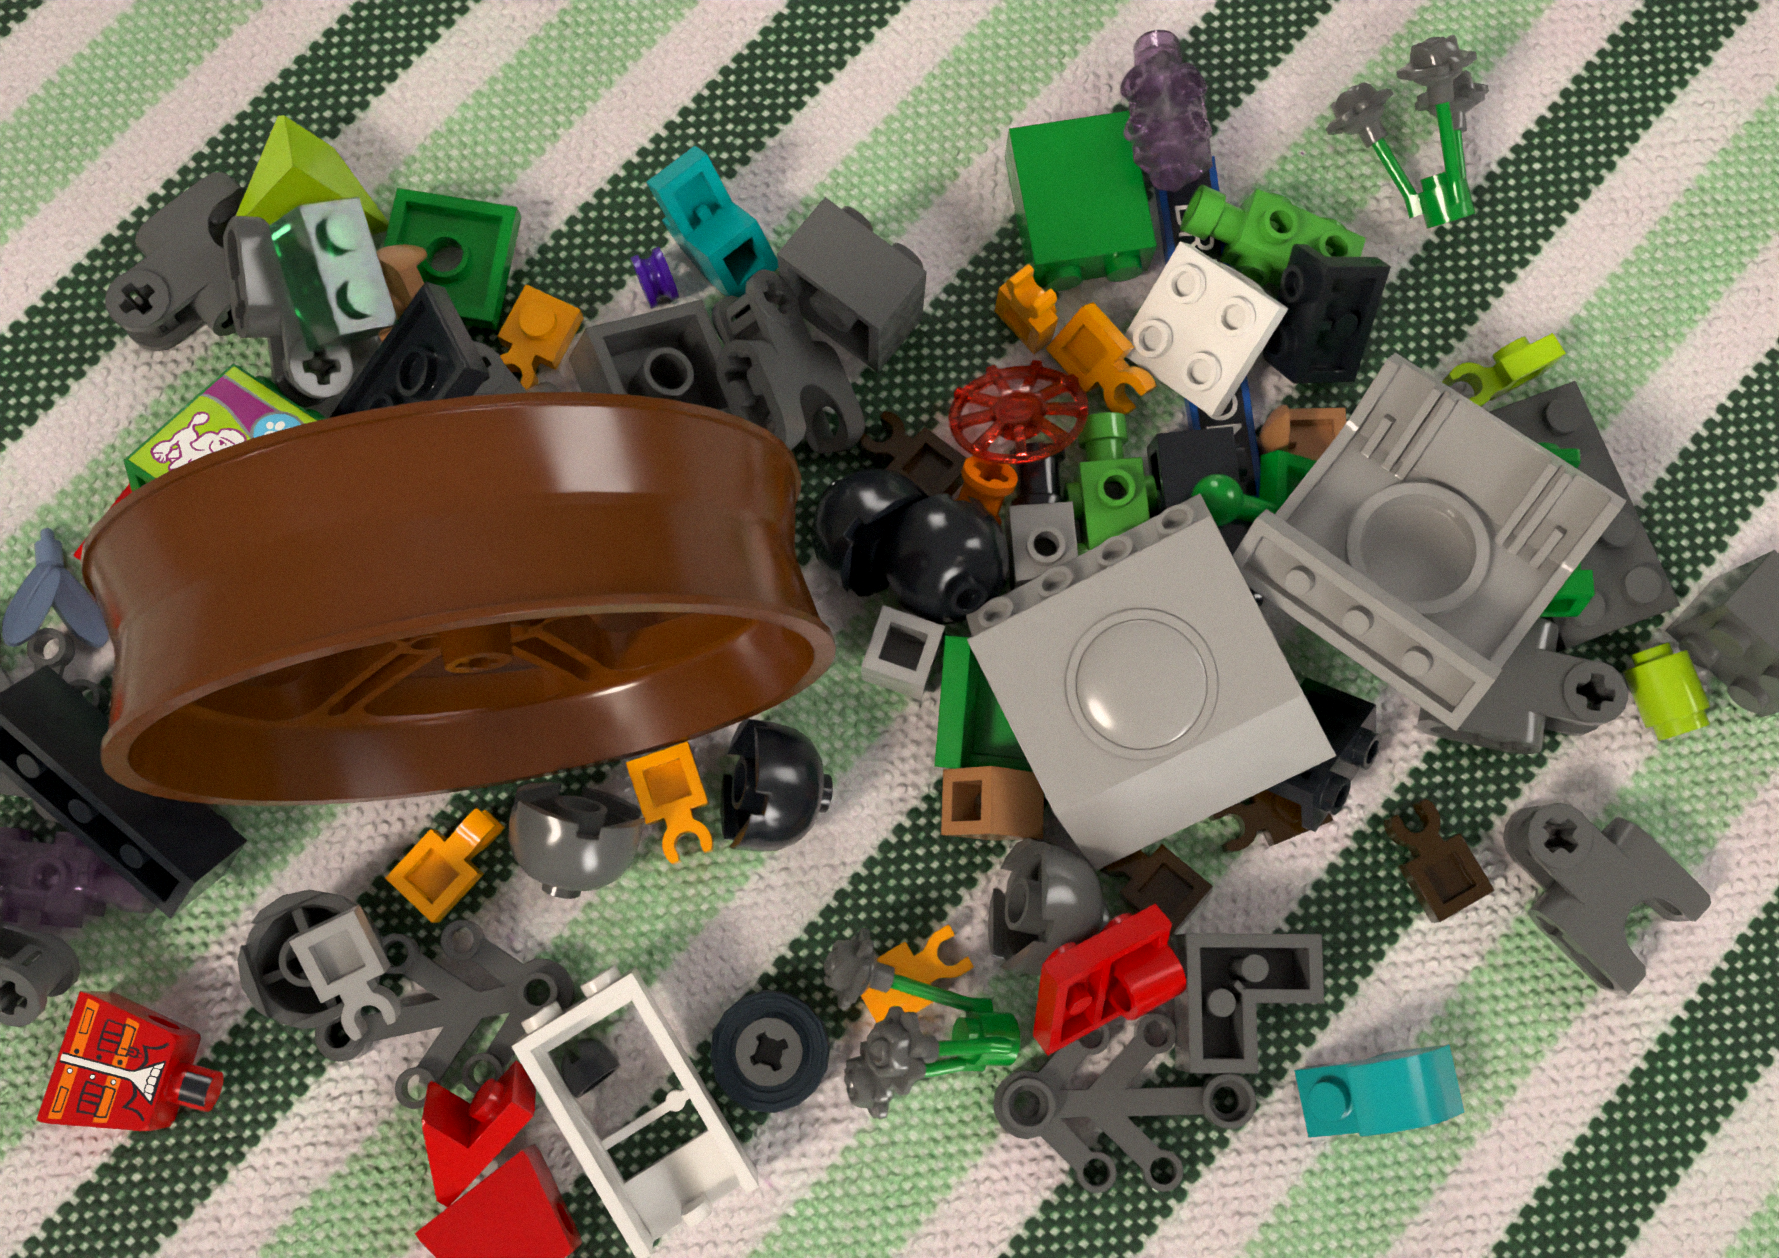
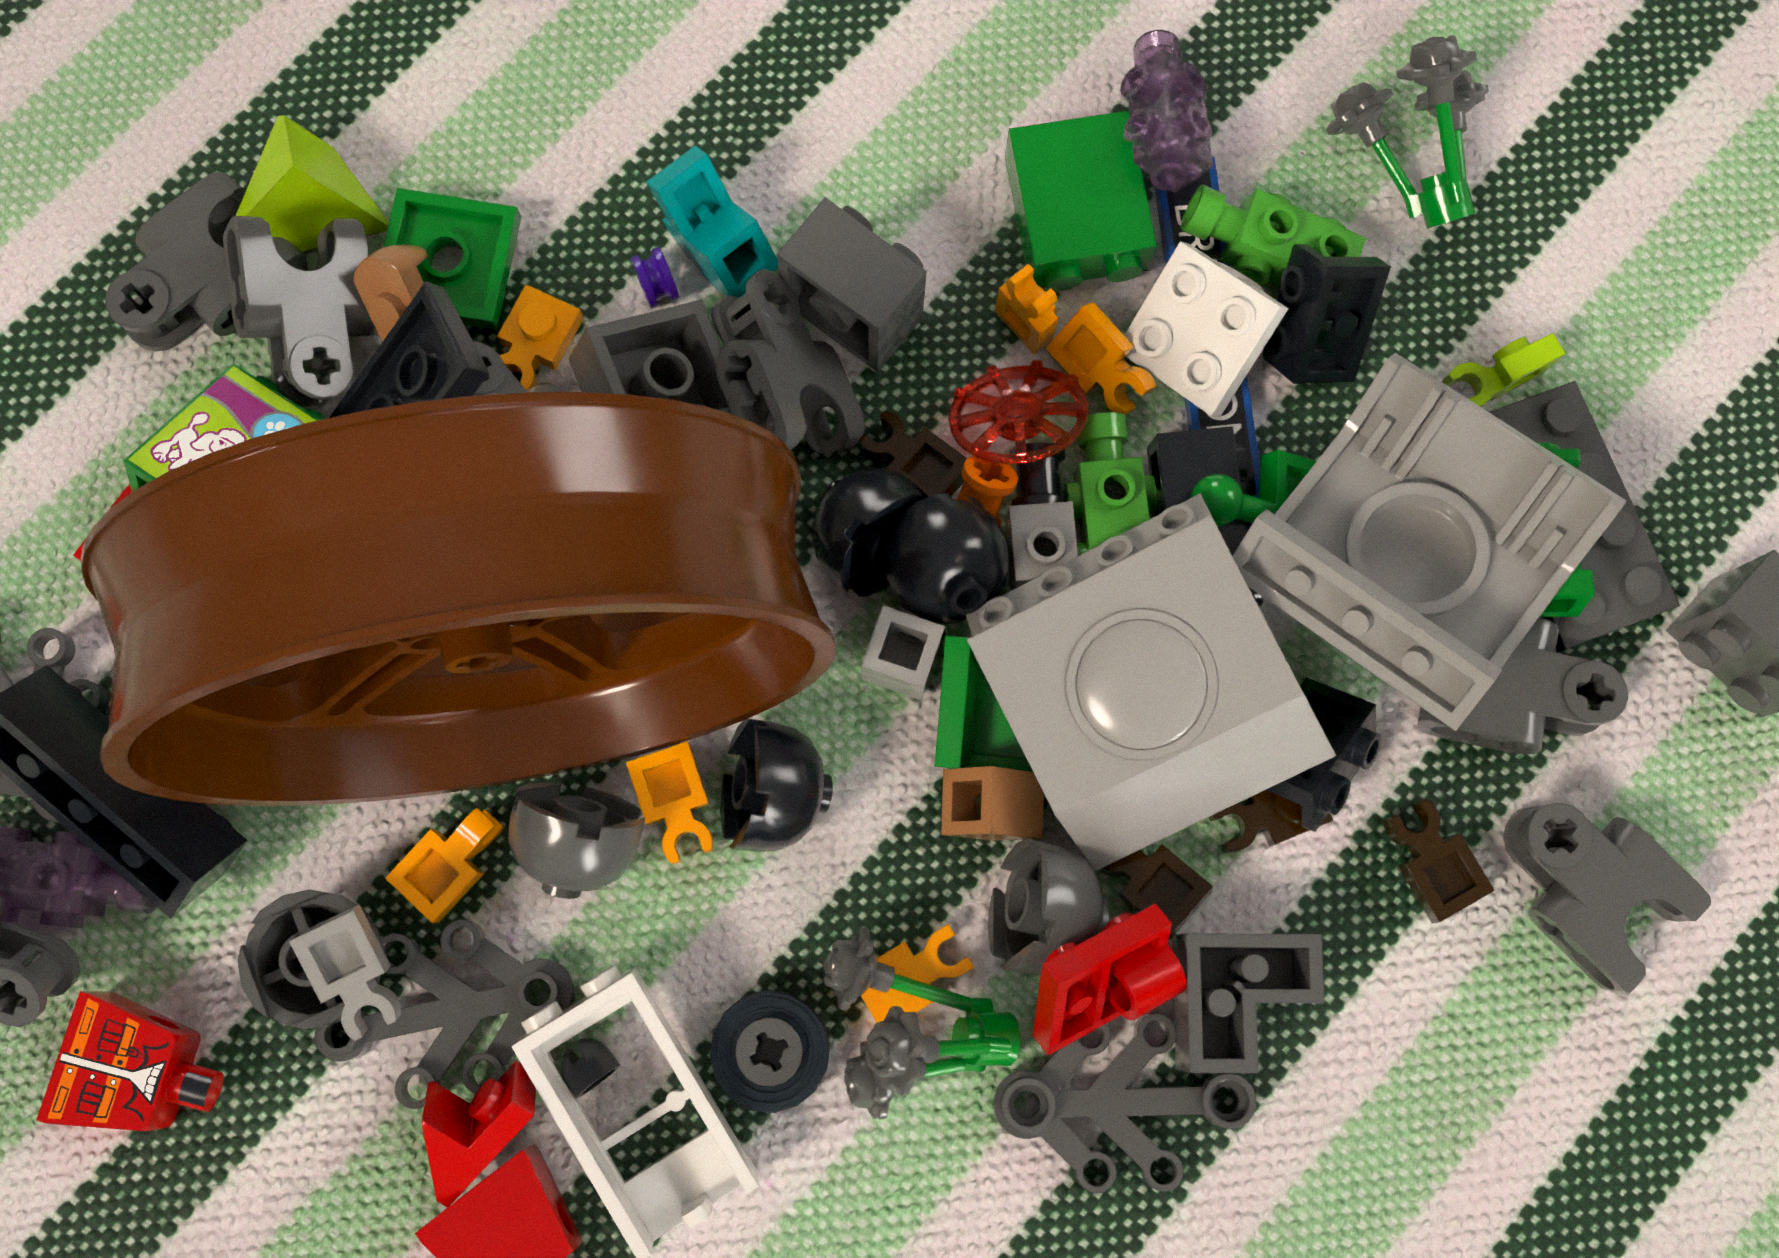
(54, 587): sand blue piece -> none
(333, 273): clear green brick -> none
(1301, 430): medium nougat plate -> none
(1380, 1093): teal brick -> none
(1667, 691): lime brick -> none

